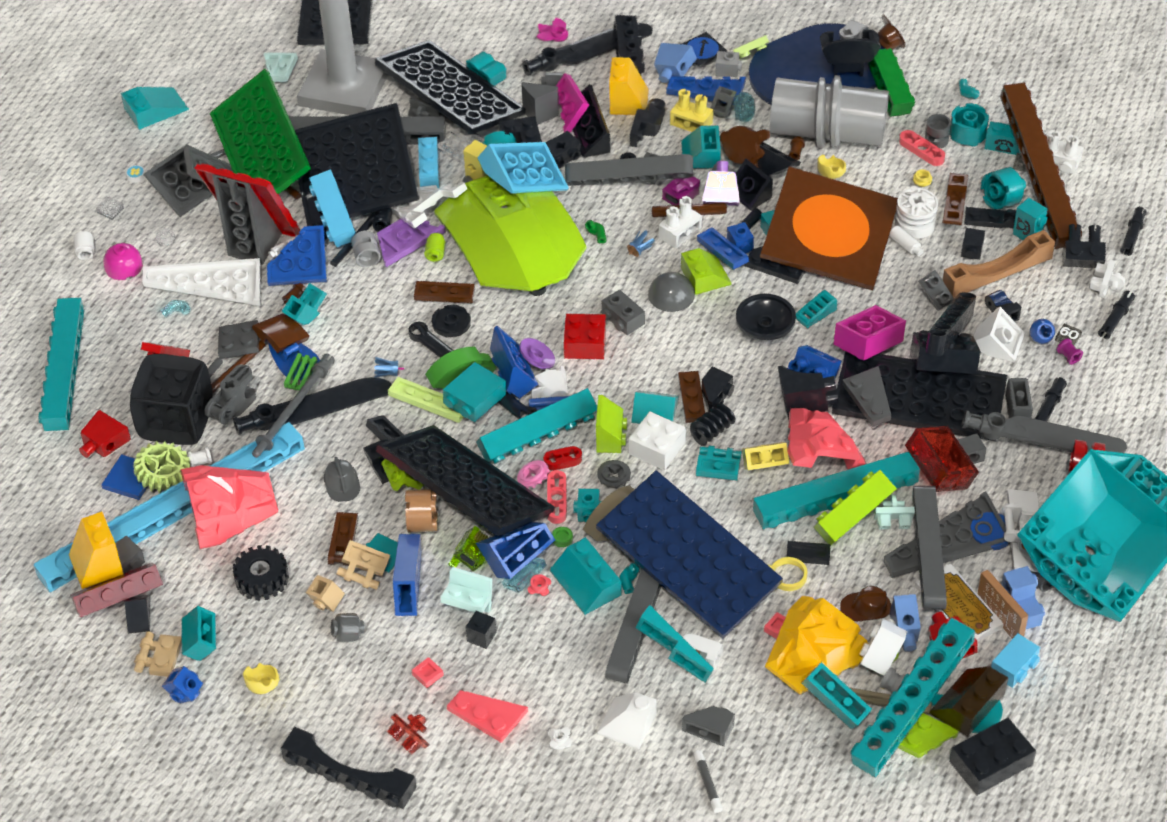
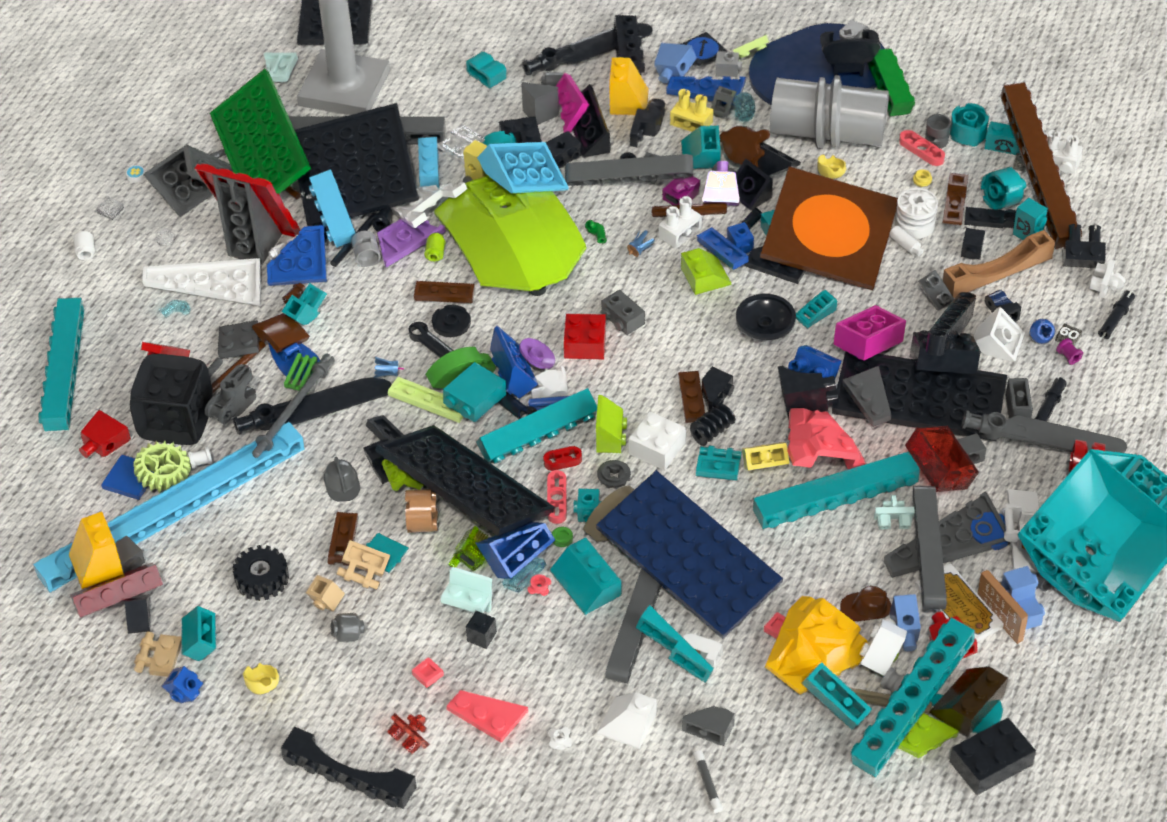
(122, 261): dark pink cylinder -> none
(152, 104): teal slope -> none
(227, 501): coral wedge -> none
(407, 574): slope -> none
(420, 108): dark grey hips -> none
(450, 87): black plate -> none
(536, 467): bright pink gear -> none
(556, 31): dark pink plate -> none
(627, 577): teal arm -> none
(658, 403): teal slope -> none
(671, 292): dark grey piece -> none
(790, 560): light yellow piece -> none
(797, 145): reddish brown pin -> none
(809, 552): black tile -> none
(855, 507): lime brick -> none
(890, 36): reddish brown piece -> none
(968, 91): teal arm -> none
(1017, 659): medium azure brick -> none
(1135, 225): black pin -> none

